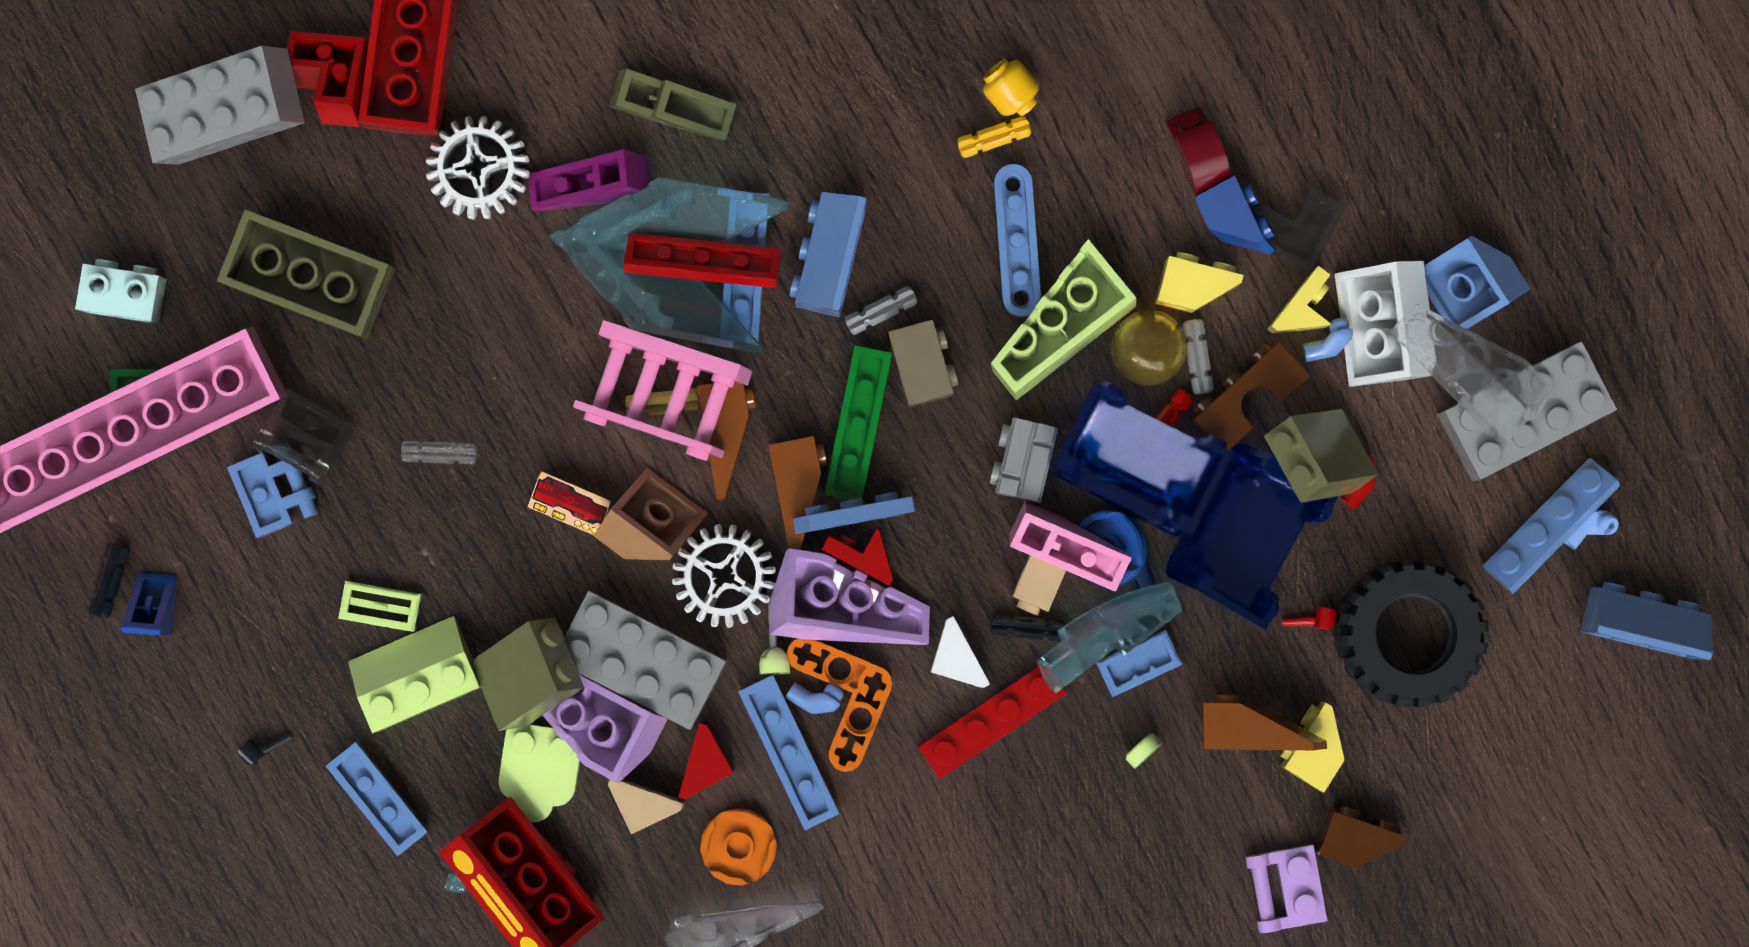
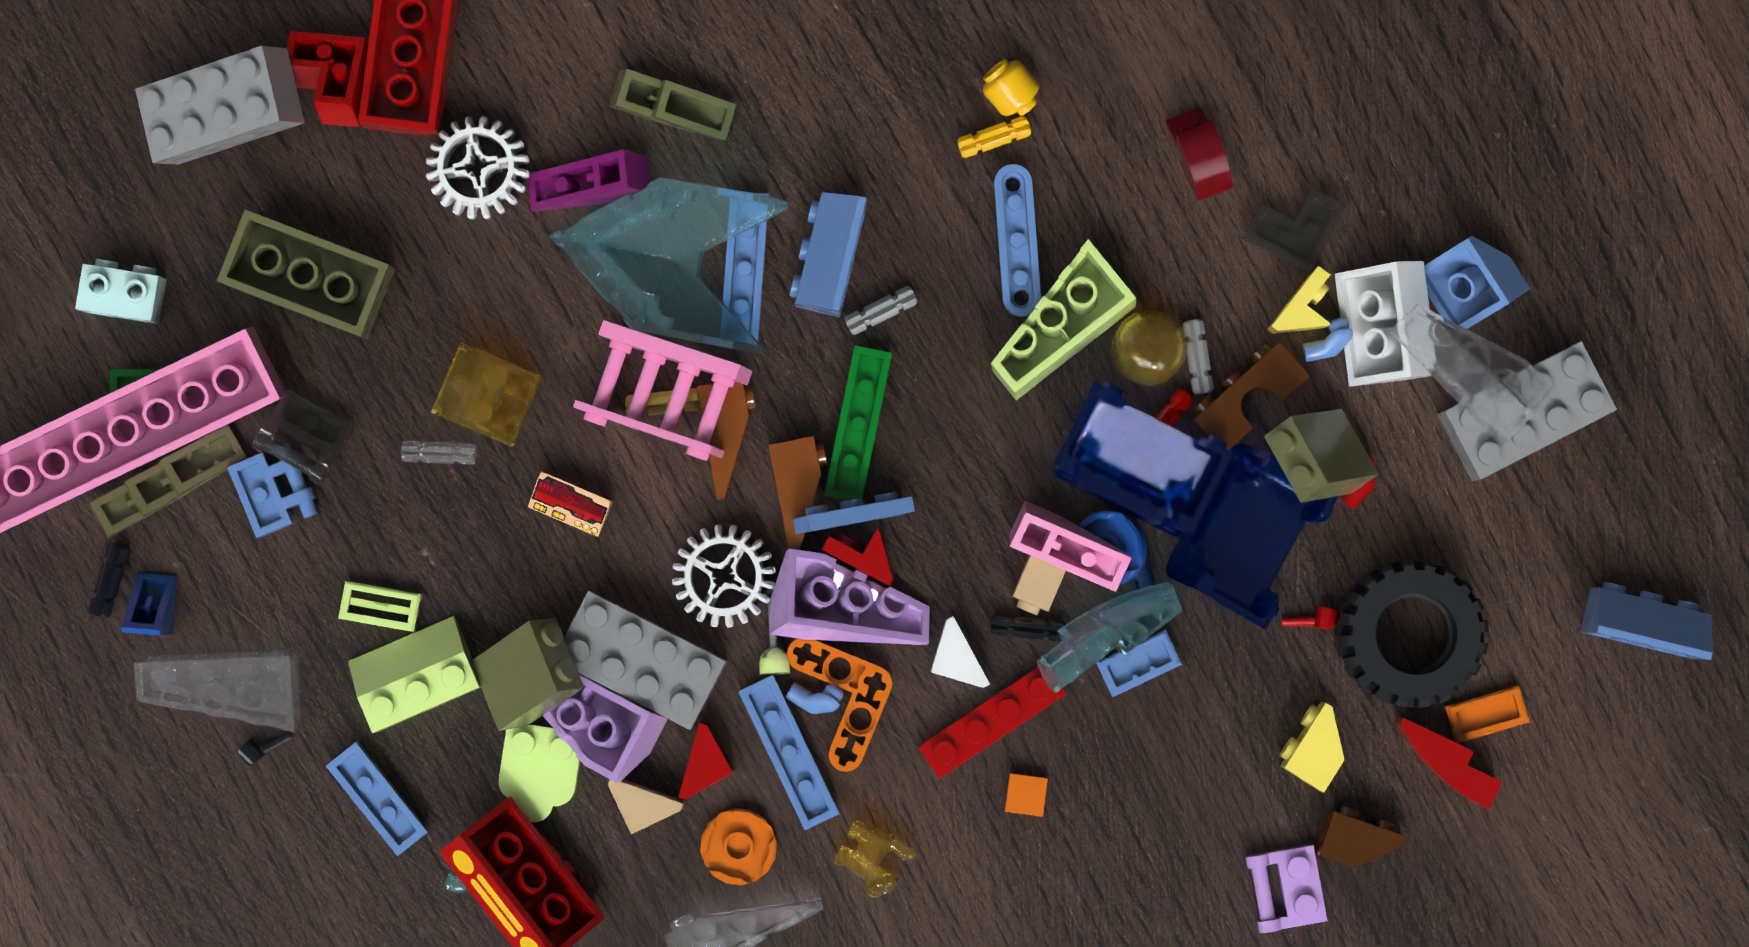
(167, 481): none -> olive slope
(232, 685): none -> clear wedge
(486, 394): none -> clear yellow slope
(650, 520): medium nougat slope -> none
(702, 260): red plate -> none
(866, 859): none -> clear yellow animal
(922, 364): dark tan brick -> none
(1024, 460): light grey brick -> none
(1026, 794): none -> orange tile
(1143, 750): yellowish green tile -> none
(1192, 285): light yellow slope -> none
(1233, 216): blue slope -> none
(1252, 727): dark orange slope -> none
(1449, 763): none -> red slope
(1486, 714): none -> orange tile
(1551, 525): medium blue plate -> none
(1599, 523): light blue arm -> none

